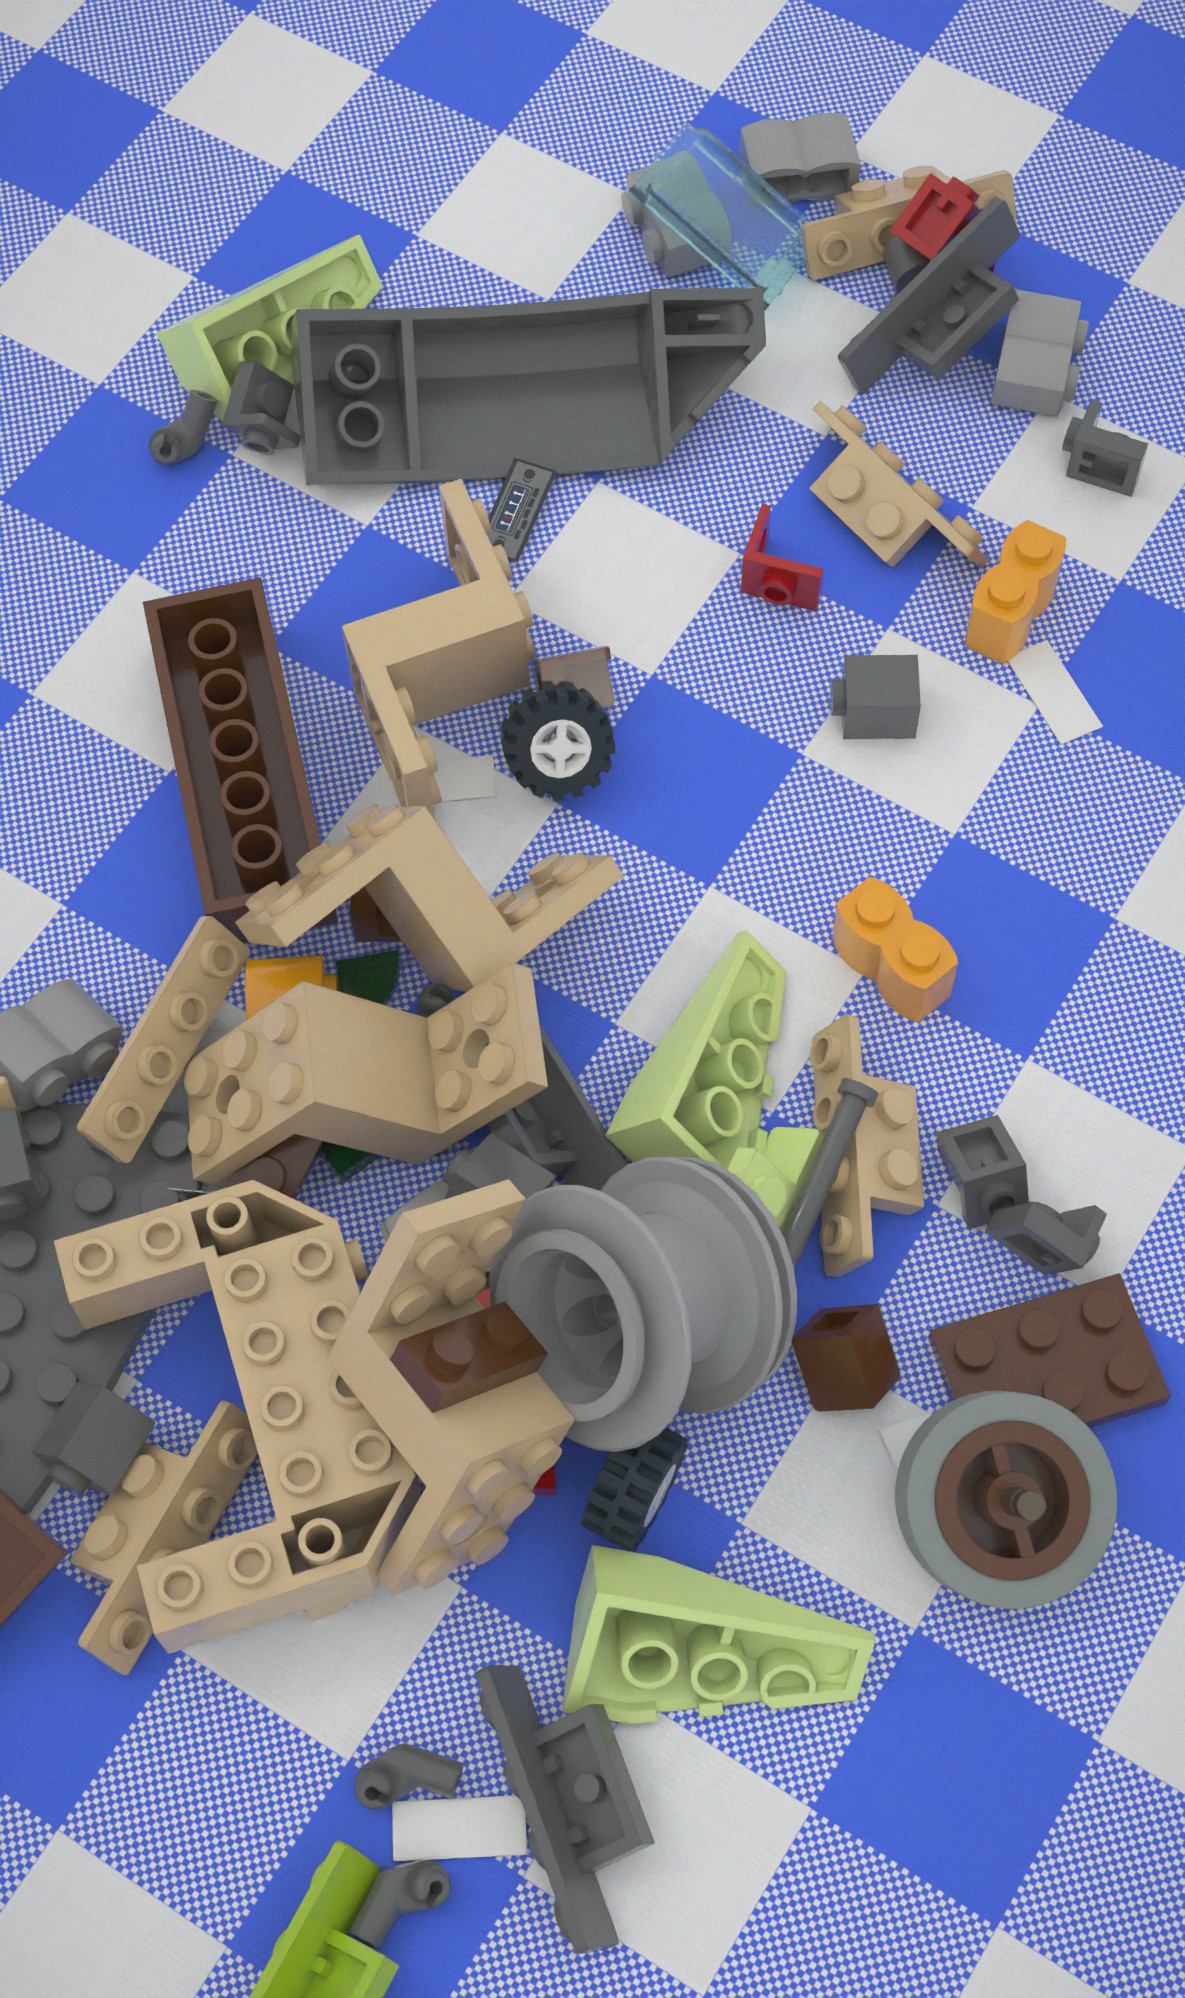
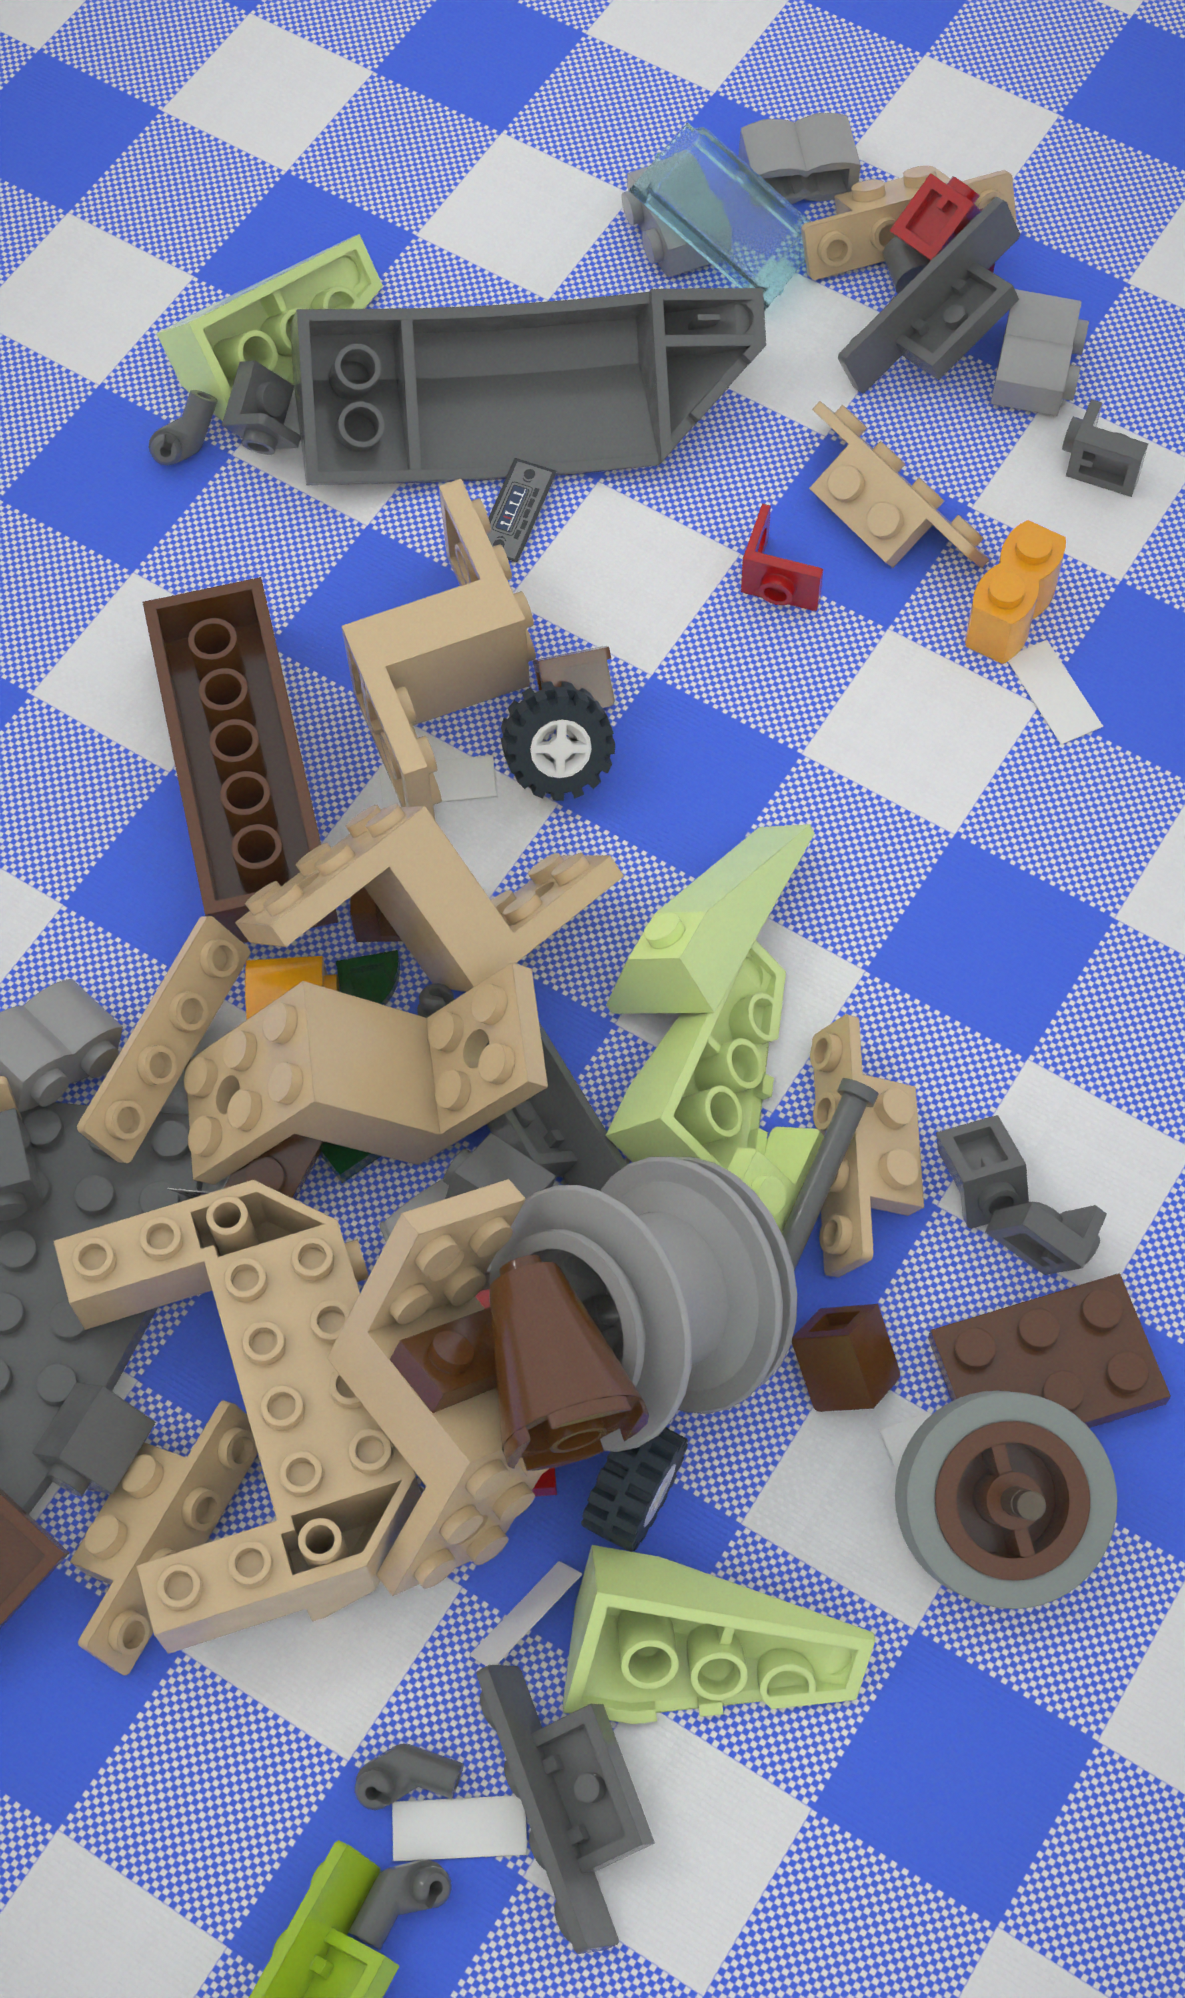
(525, 1614): none -> white sticker
(554, 1370): none -> reddish brown cone
(709, 927): none -> yellowish green wedge
(877, 697): dark grey brick -> none
(903, 956): light orange brick -> none

